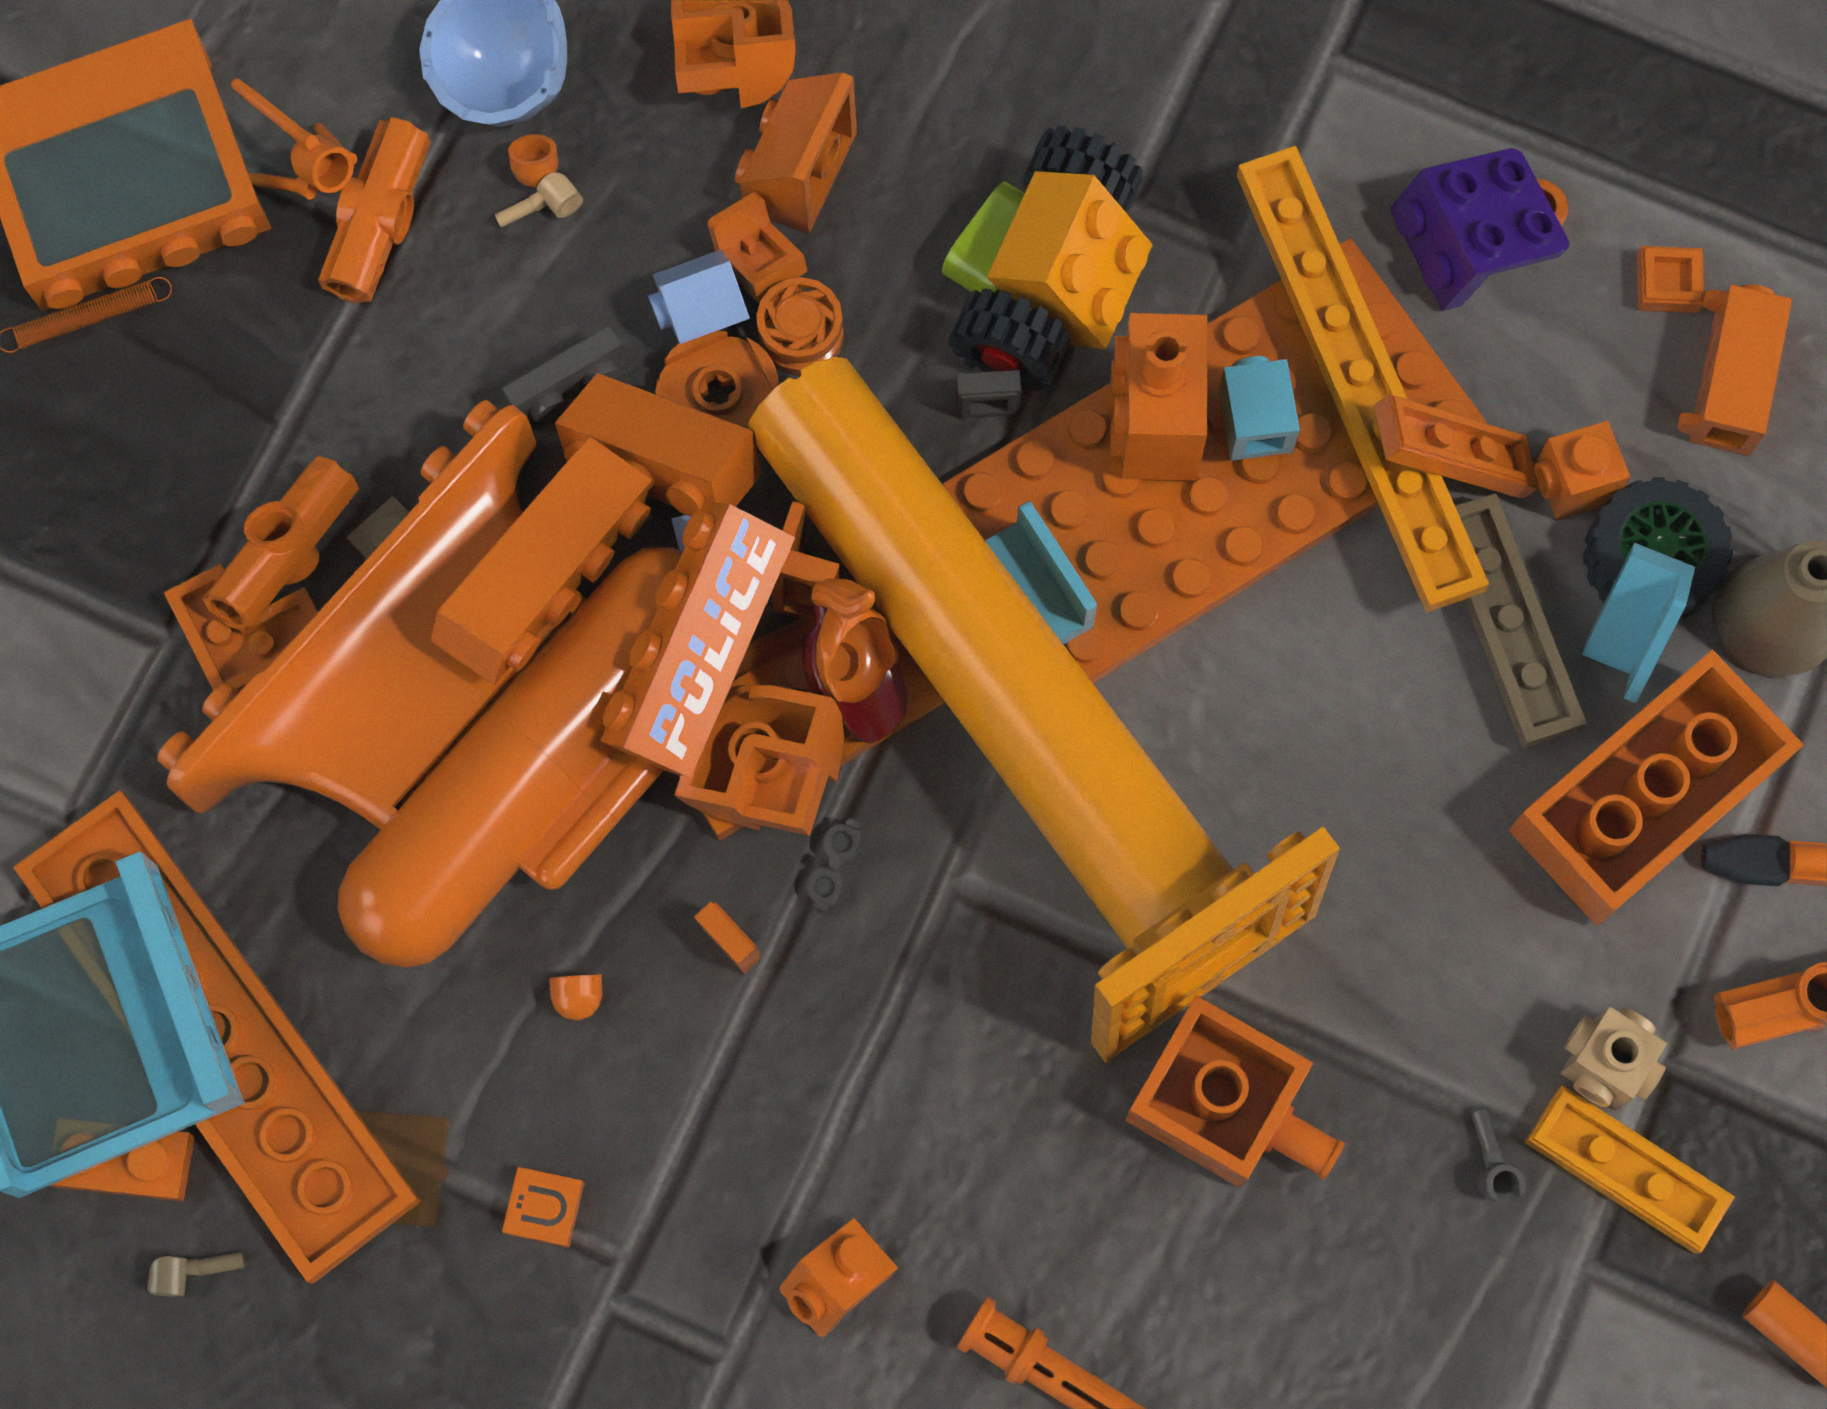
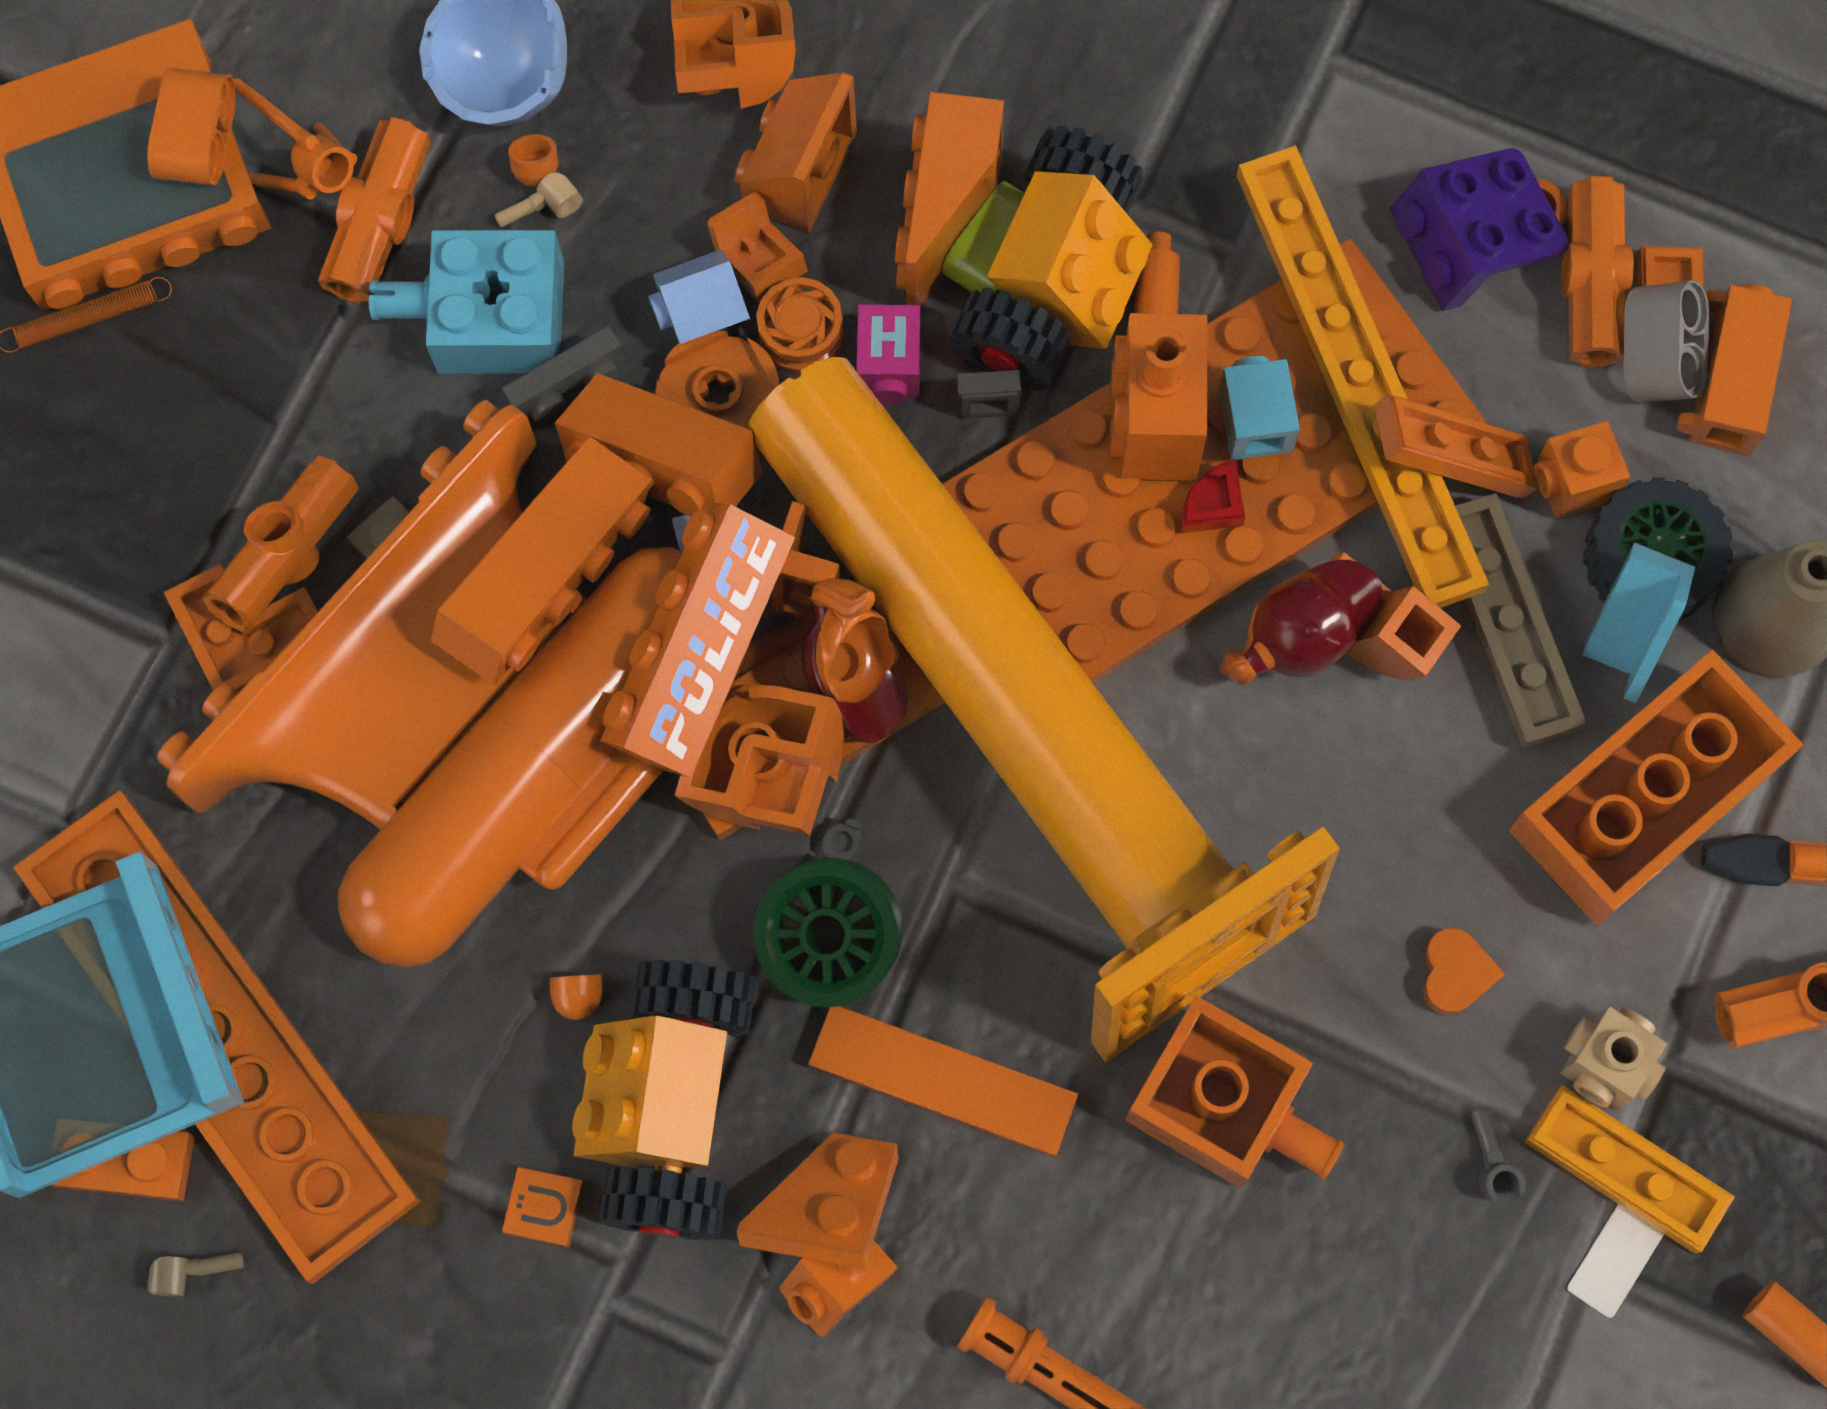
(191, 126): none -> orange beam
(457, 298): none -> medium azure brick
(656, 1097): none -> brick
(728, 936): orange tile -> none
(799, 982): none -> dark green wheel
(826, 1204): none -> orange wing
(889, 351): none -> dark pink brick
(943, 1080): none -> orange tile
(951, 179): none -> orange slope
(1045, 574): medium azure panel -> none
(1159, 280): none -> orange cylinder
(1214, 501): none -> red tile
(1307, 622): none -> dark red hair
(1405, 634): none -> orange brick
(1458, 972): none -> orange tile
(1596, 271): none -> orange piece
(1615, 1261): none -> white sticker
(1666, 342): none -> light grey beam

